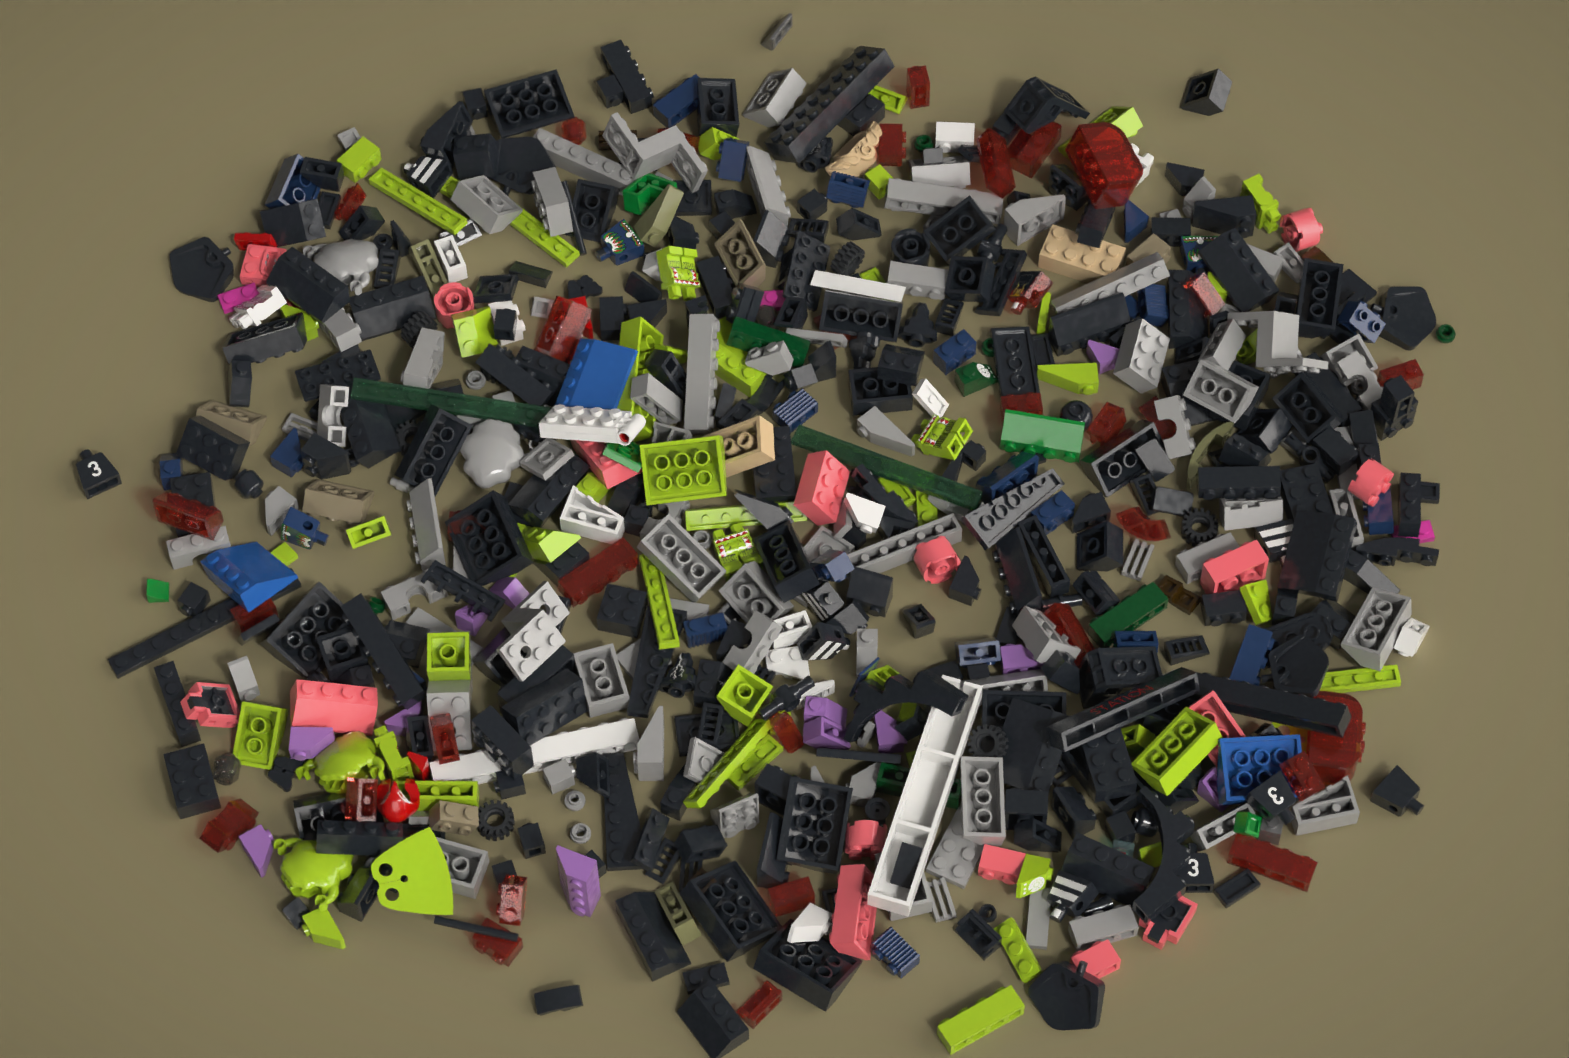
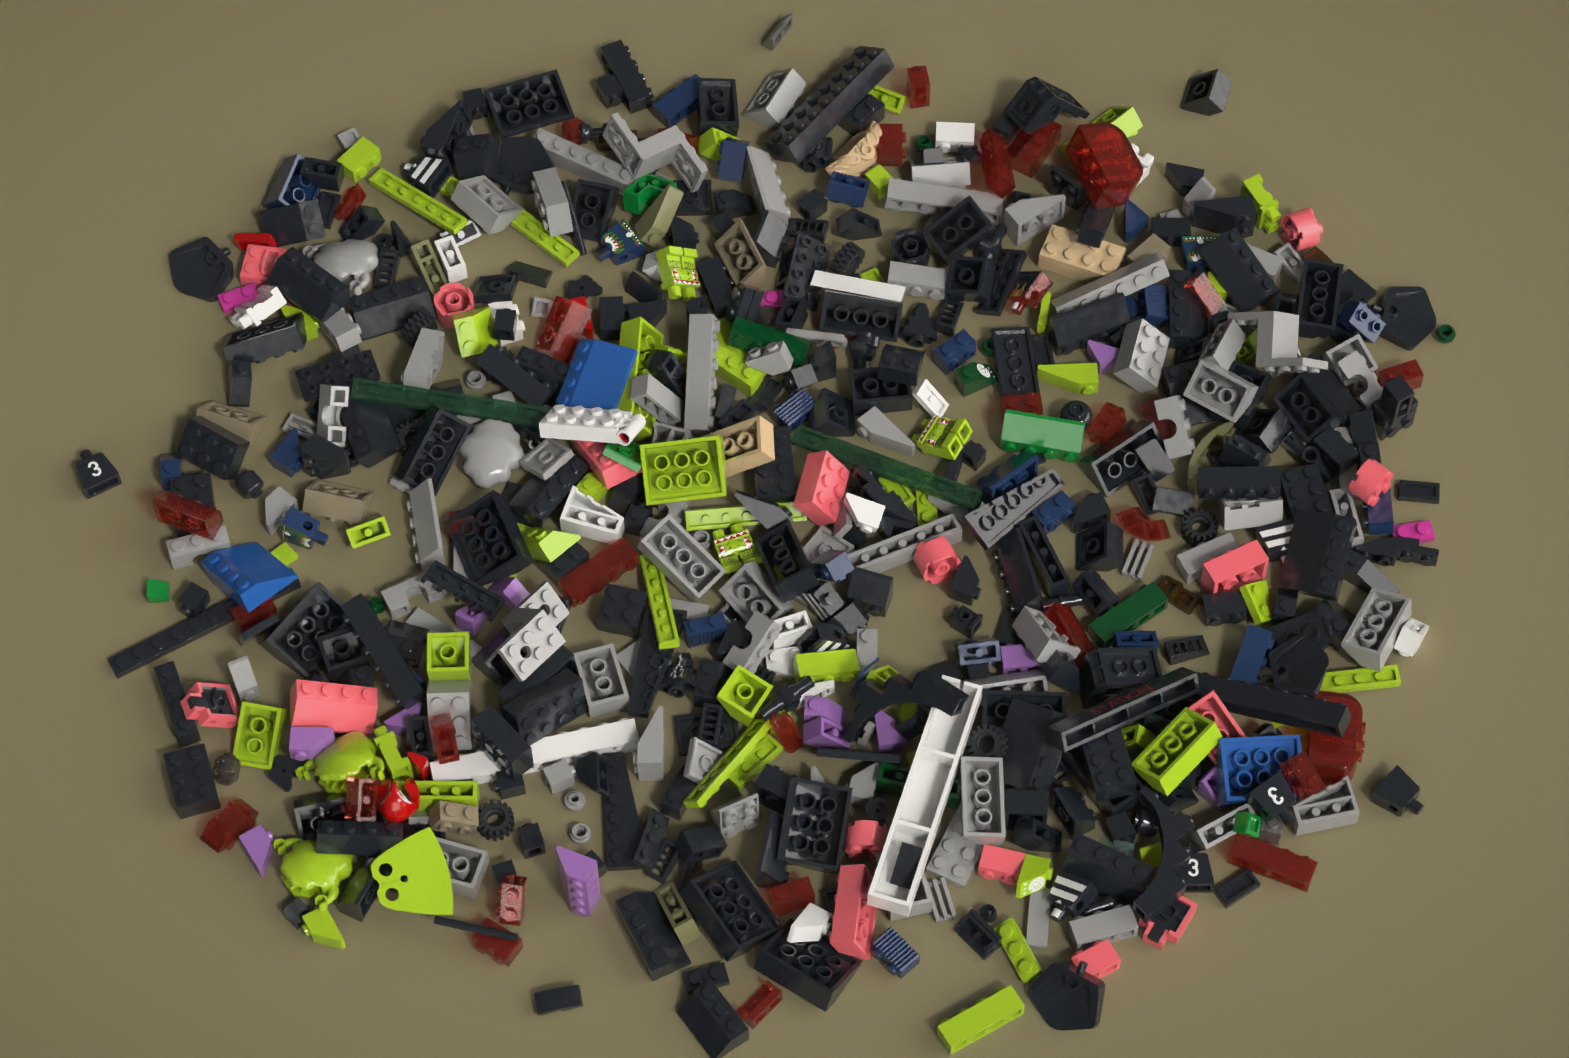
(588, 132): none -> black piece
(827, 665): none -> lime brick
(832, 415): none -> black slope
(920, 620): black slope -> none
(966, 626): none -> black brick
(1409, 504): black brick -> none

